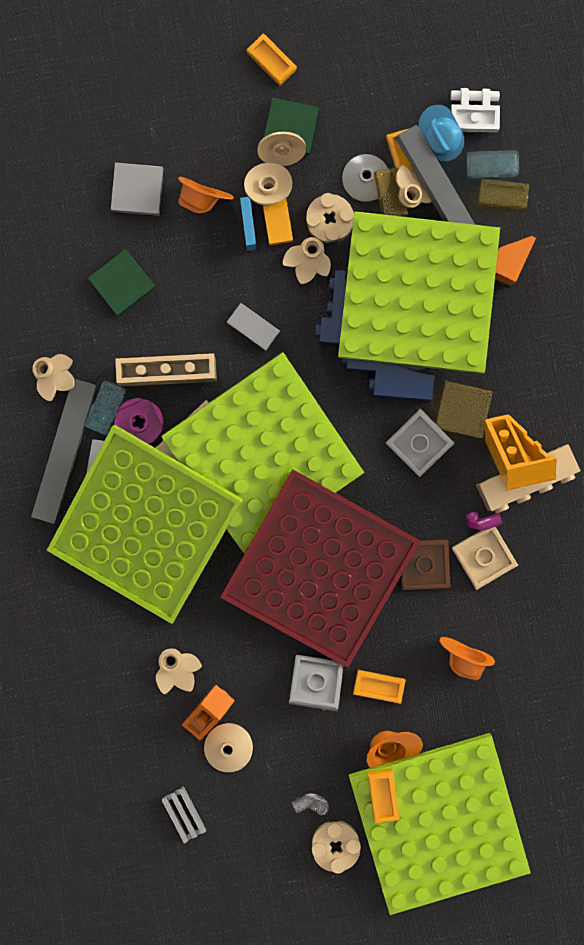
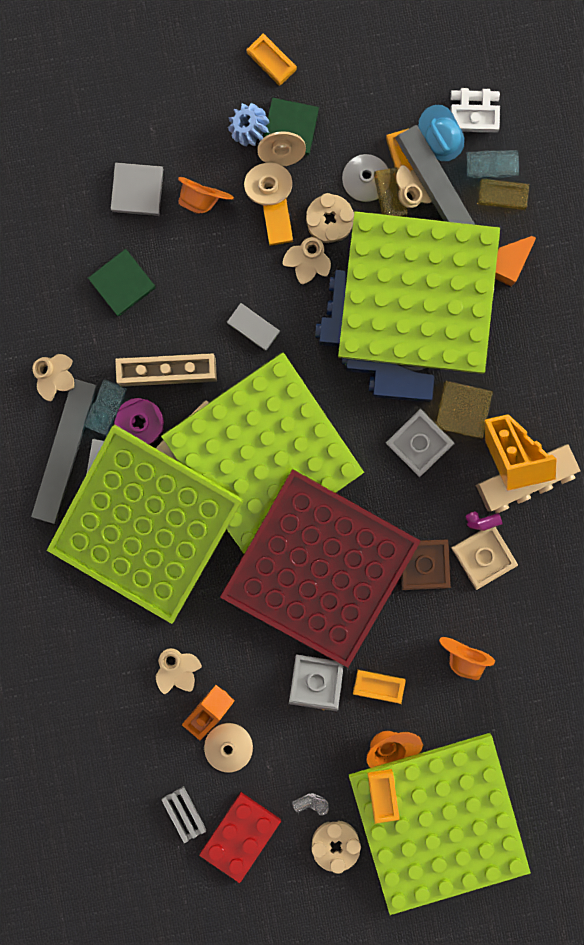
(240, 837): none -> red plate
(248, 223): dark azure tile -> none
(250, 116): none -> light blue gear

